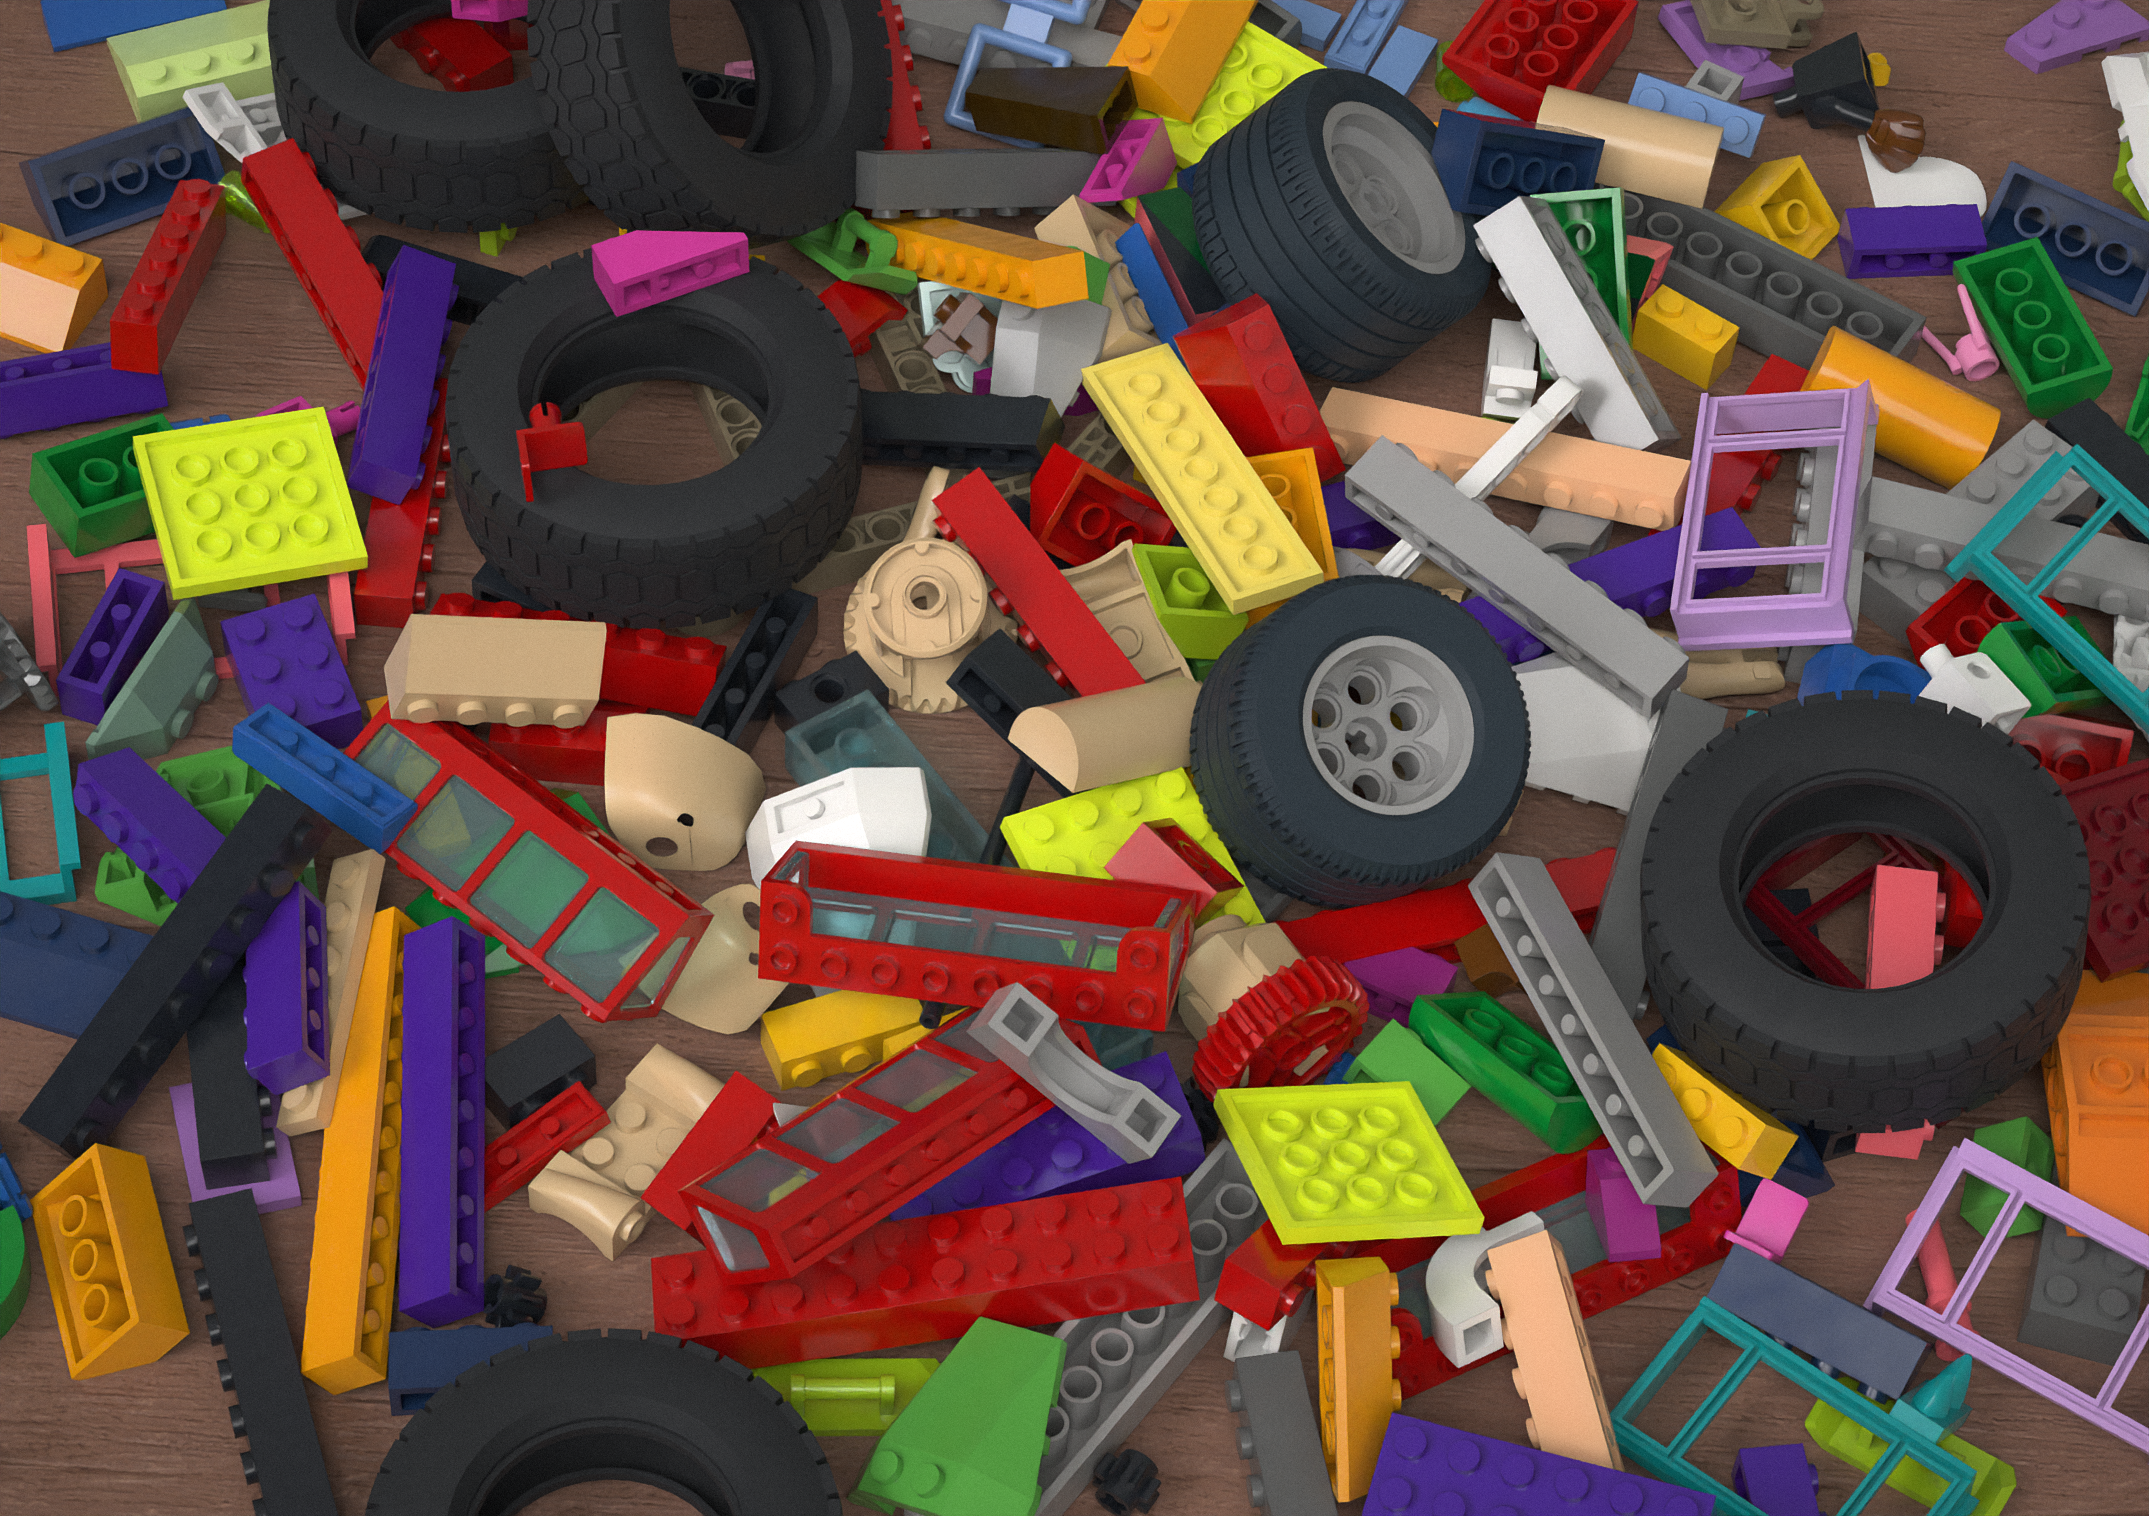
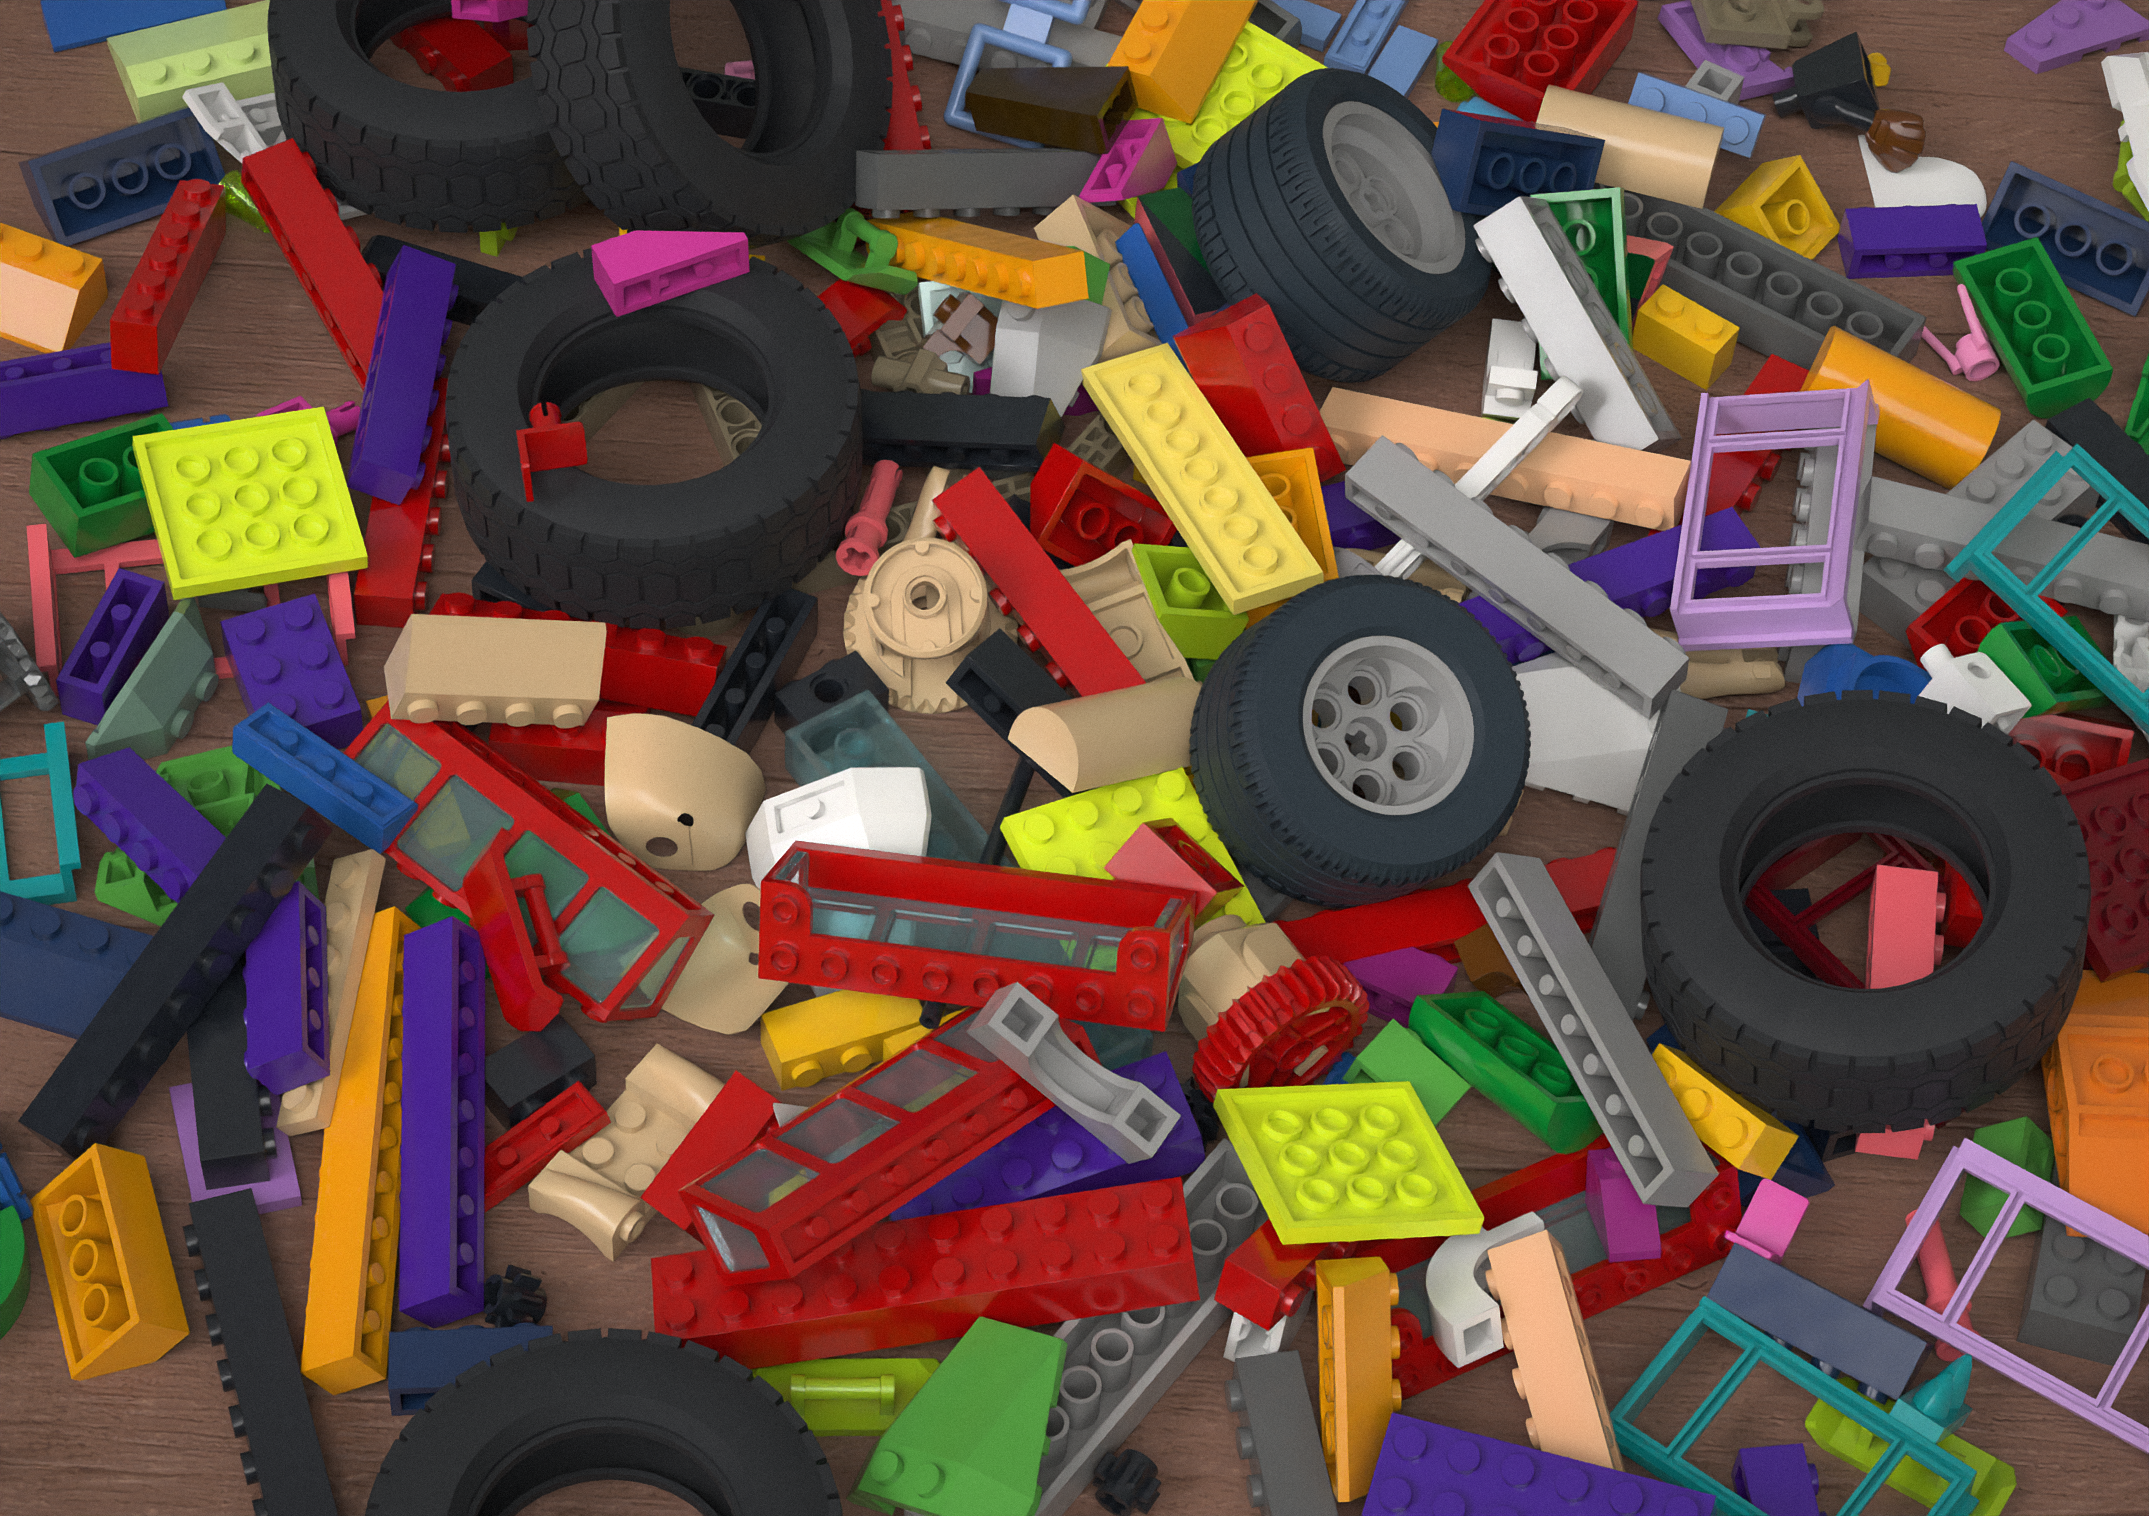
(505, 941): none -> red piece
(867, 528): none -> coral pin
(919, 374): none -> dark tan axle

